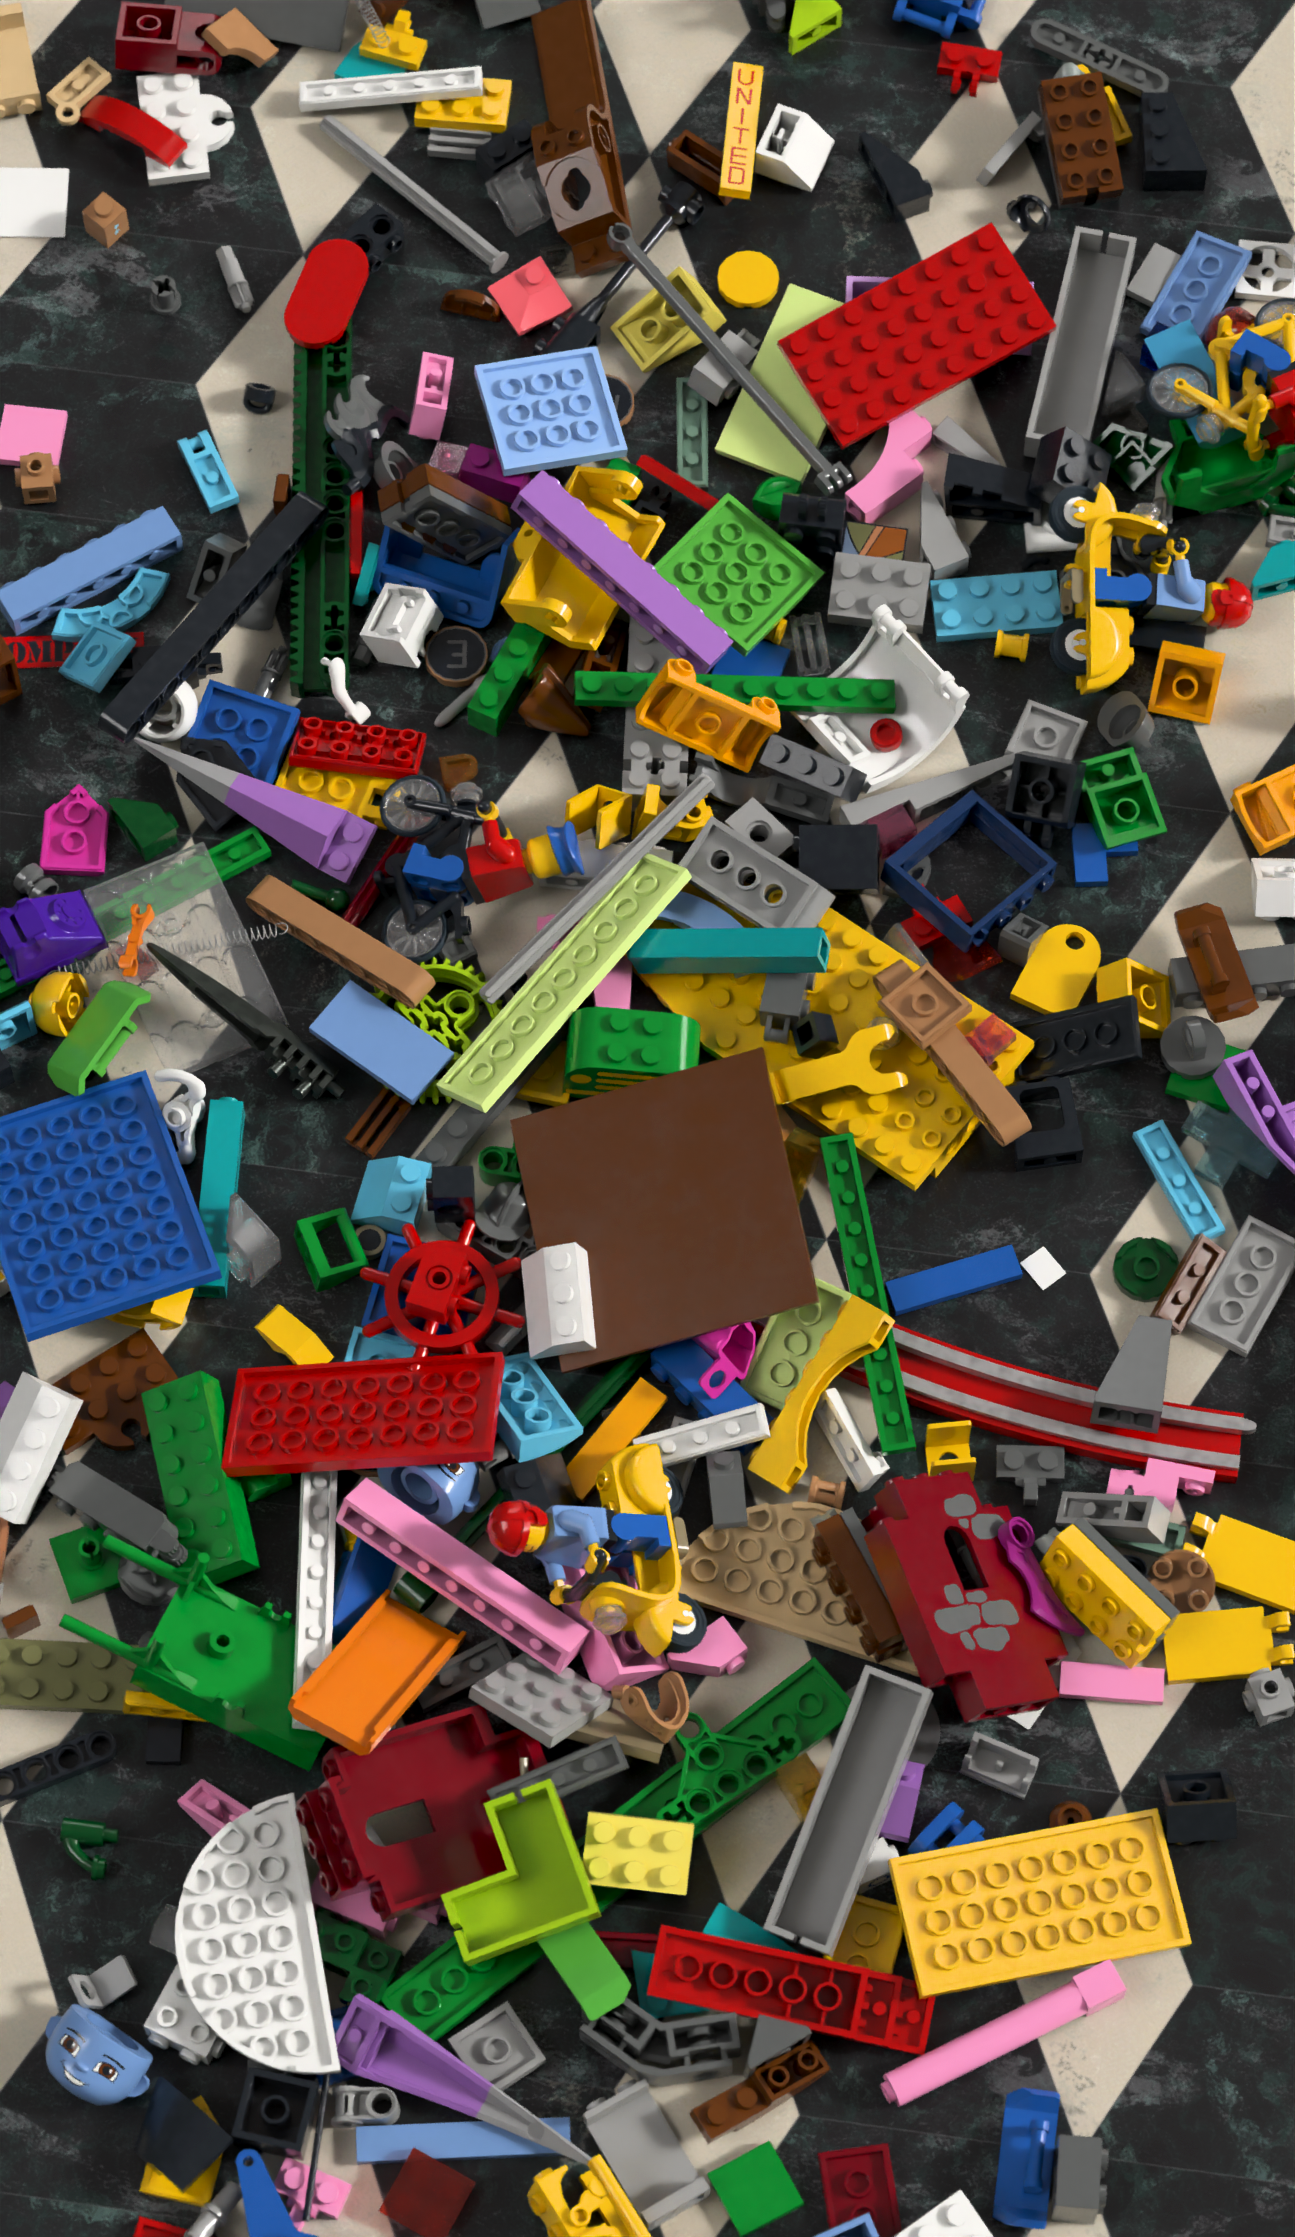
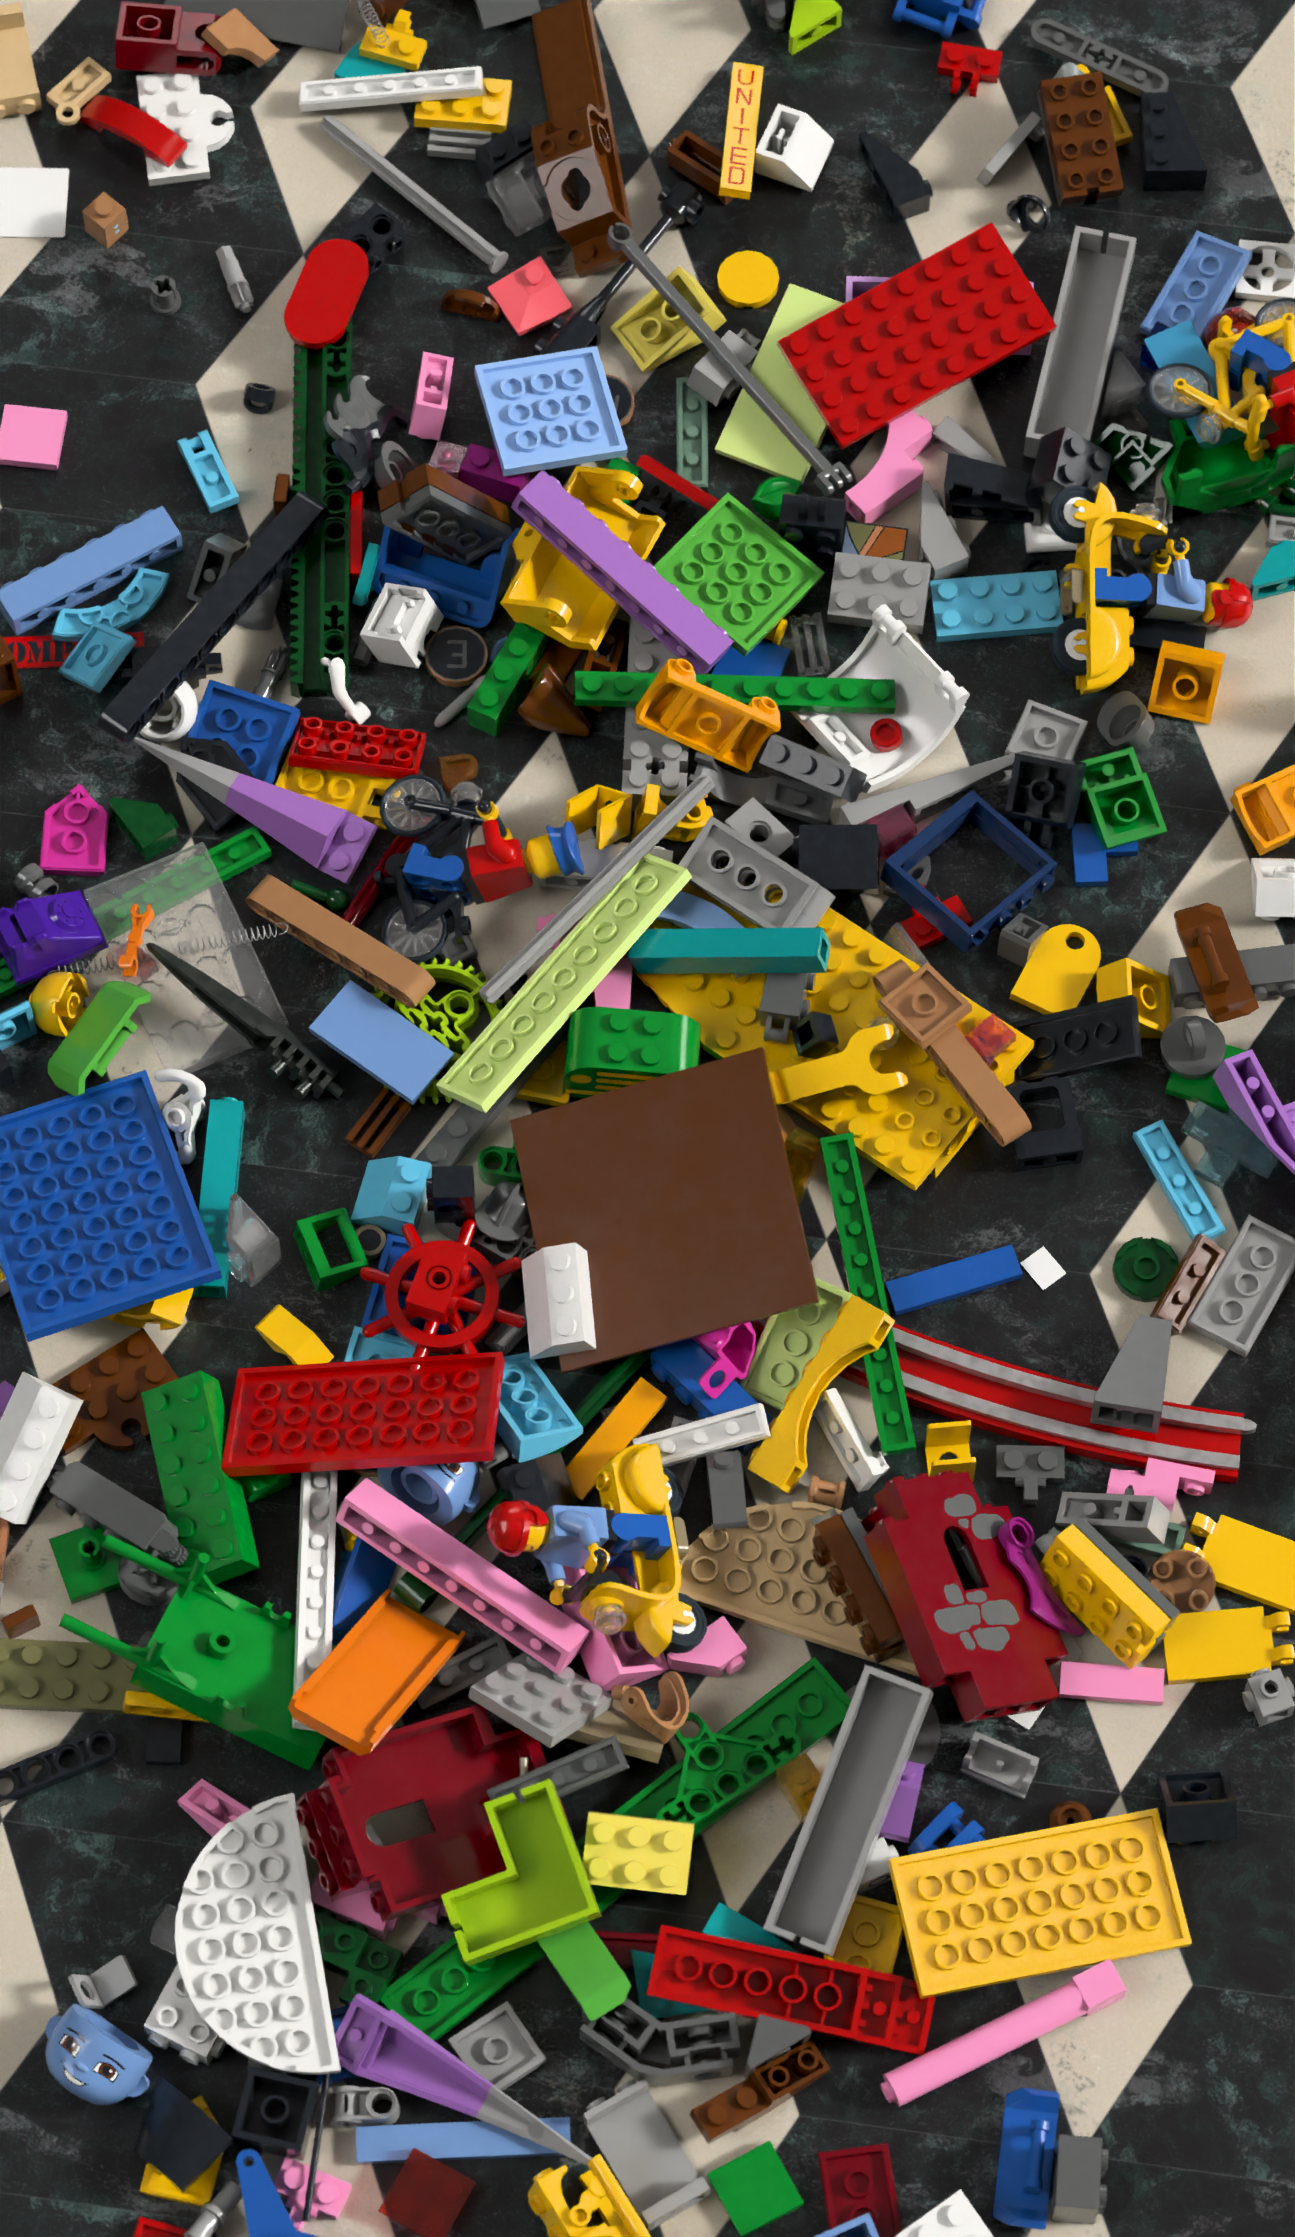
(37, 478): medium nougat brick -> none
(87, 1833): dark green plant -> none
(957, 965): clear red slope -> none
(1011, 645): yellow bush -> none
(1152, 275): light grey tile -> none

